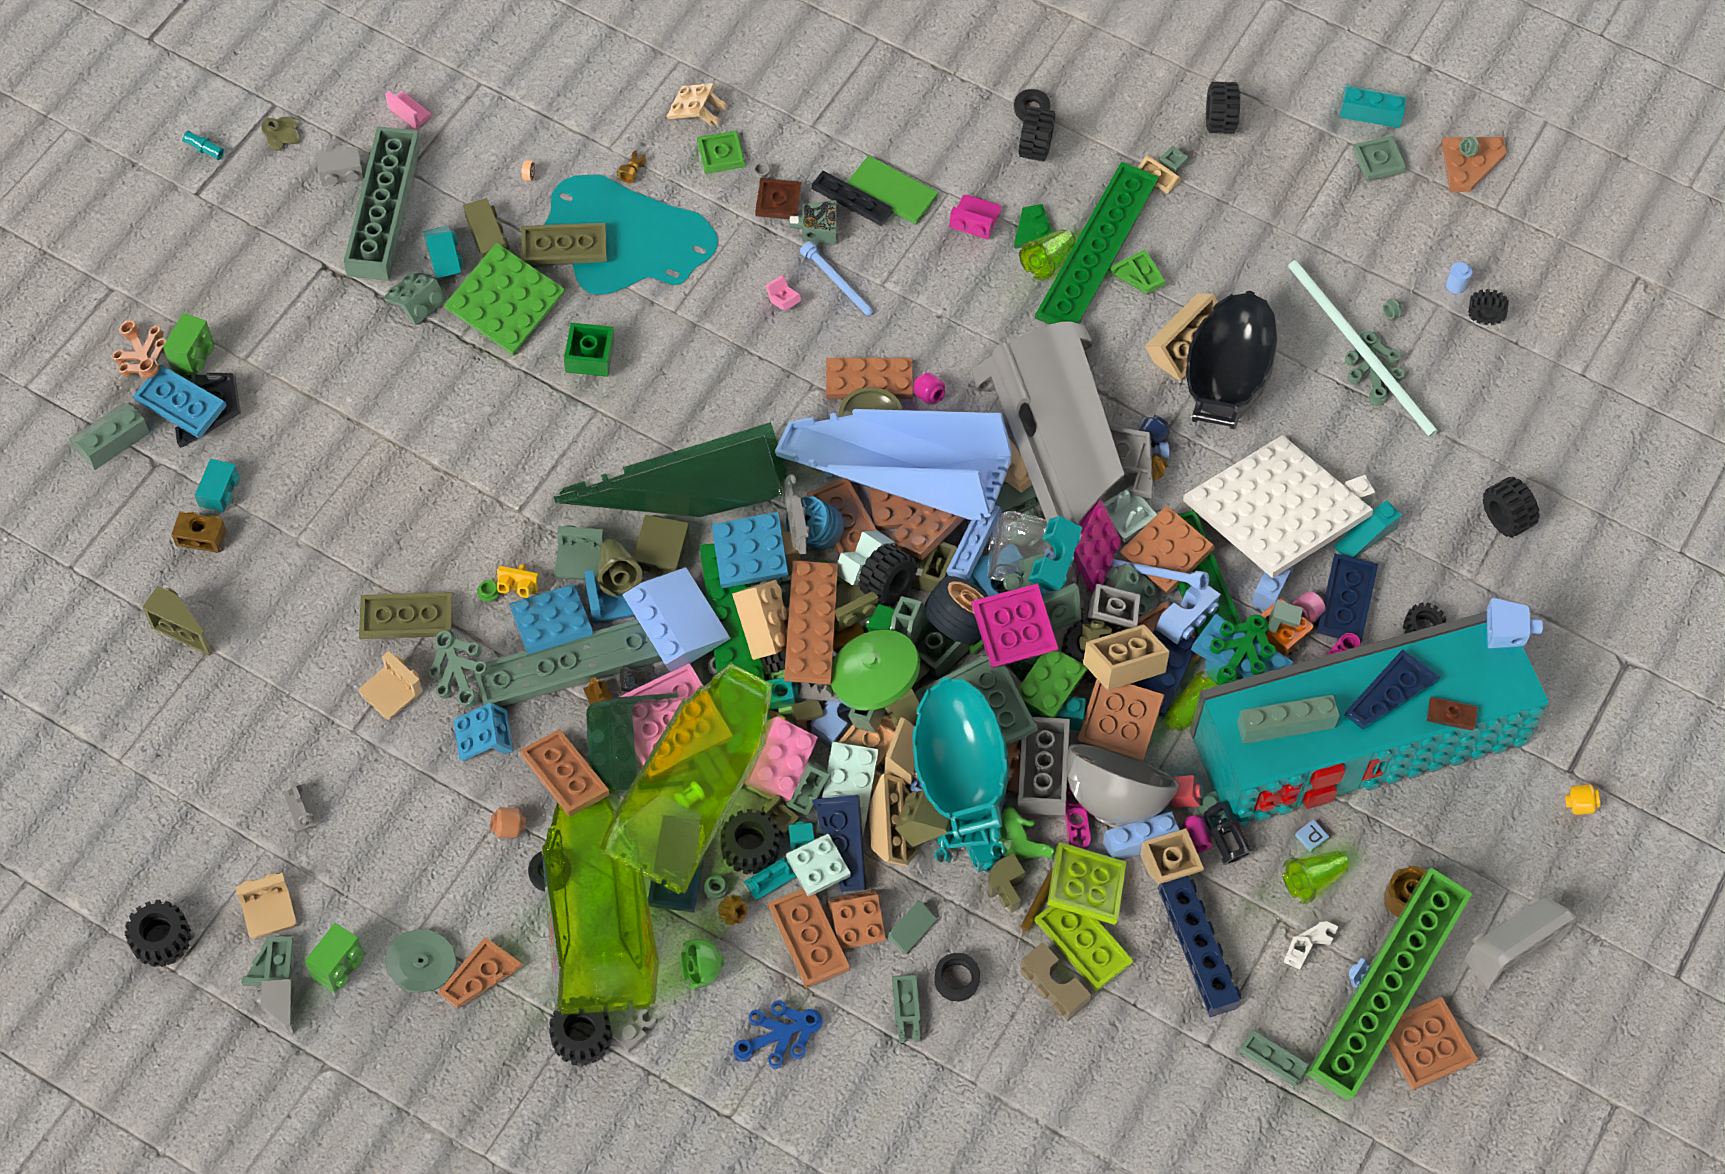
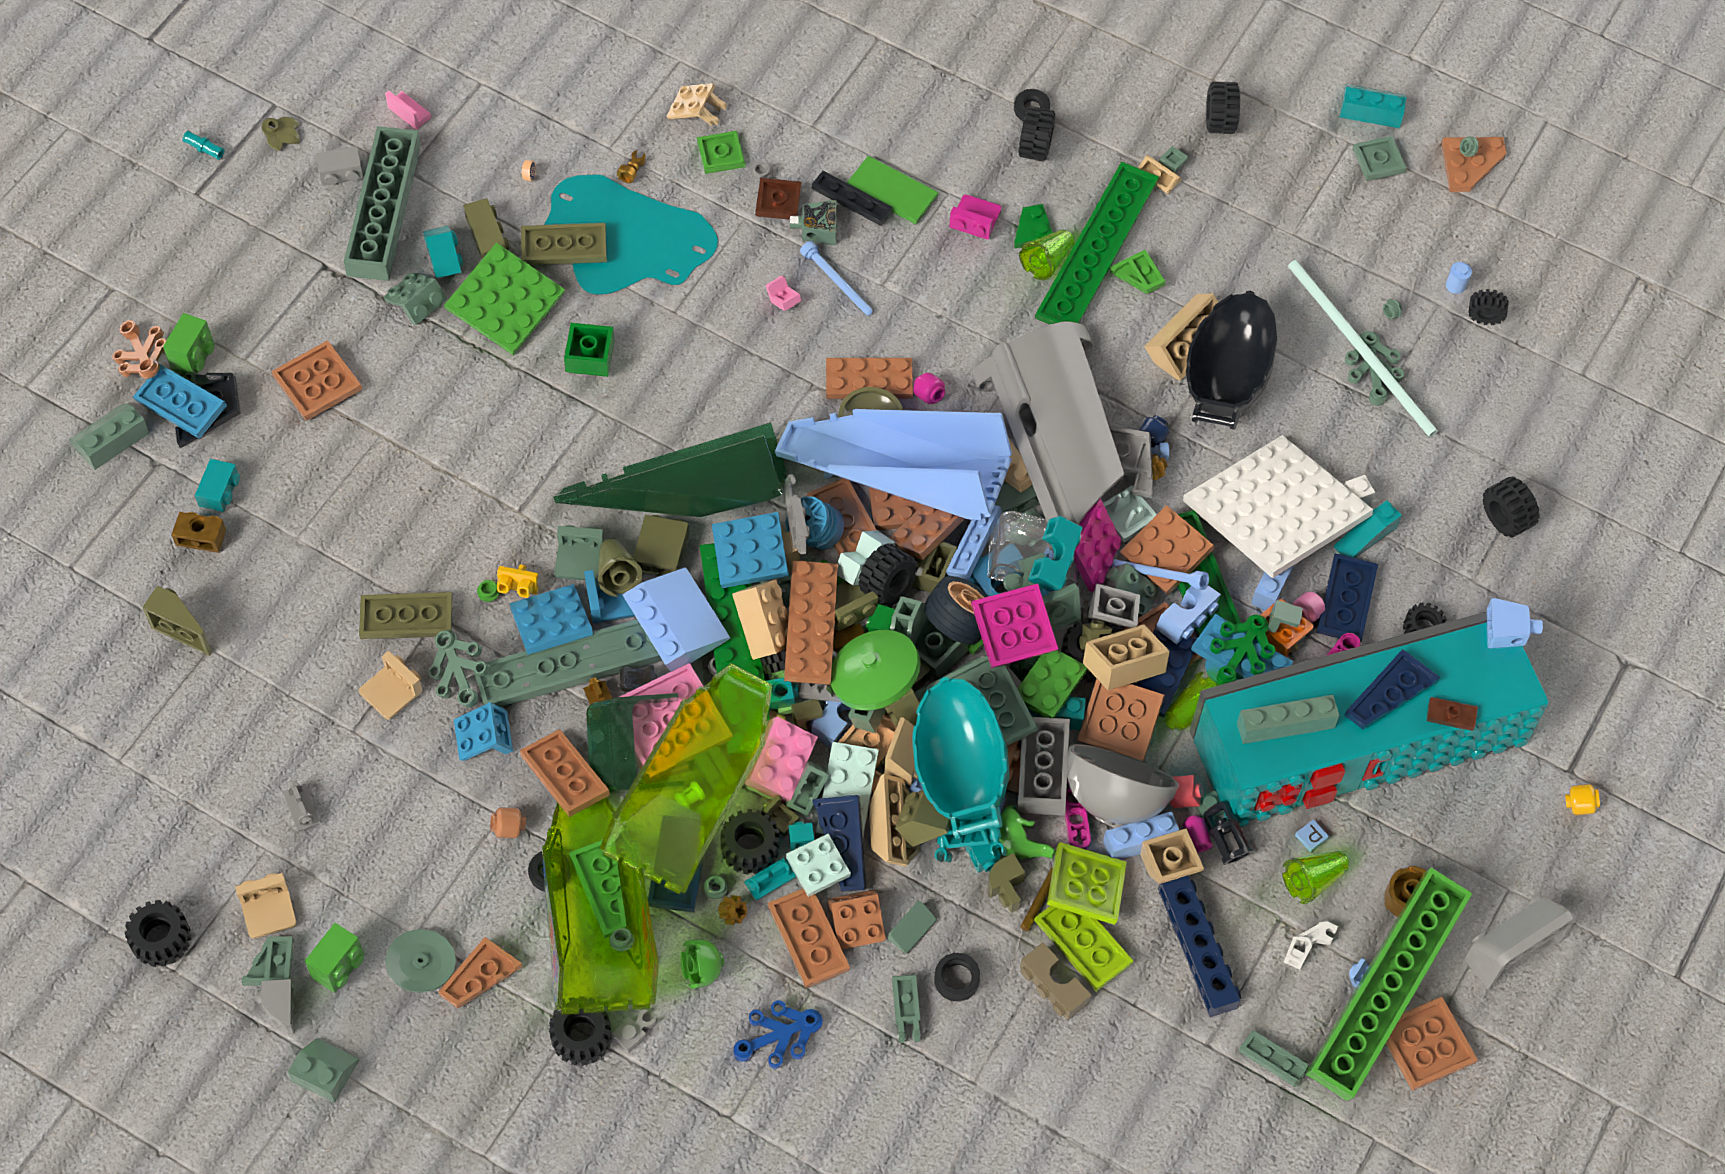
(316, 380): none -> nougat plate
(322, 1069): none -> sand green slope
(601, 885): none -> bright green wing
(621, 939): none -> sand green plate

